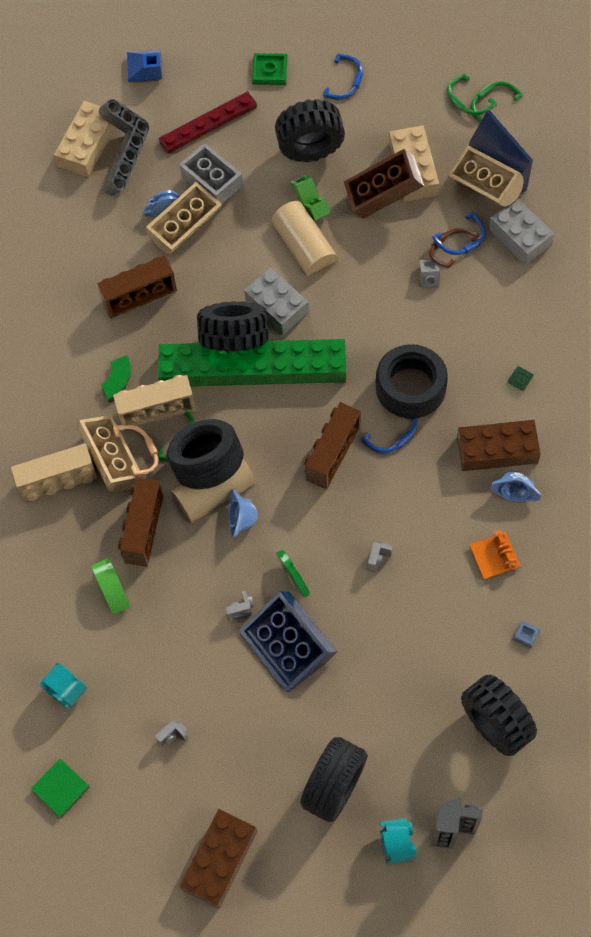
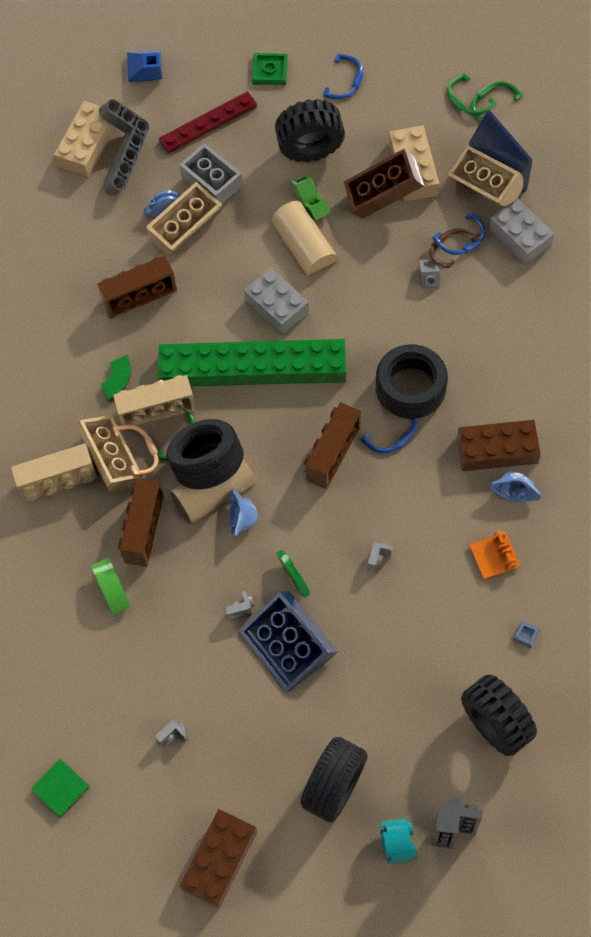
(63, 685): teal brick -> none
(233, 326): black tyre -> none
(520, 378): clear green tile -> none

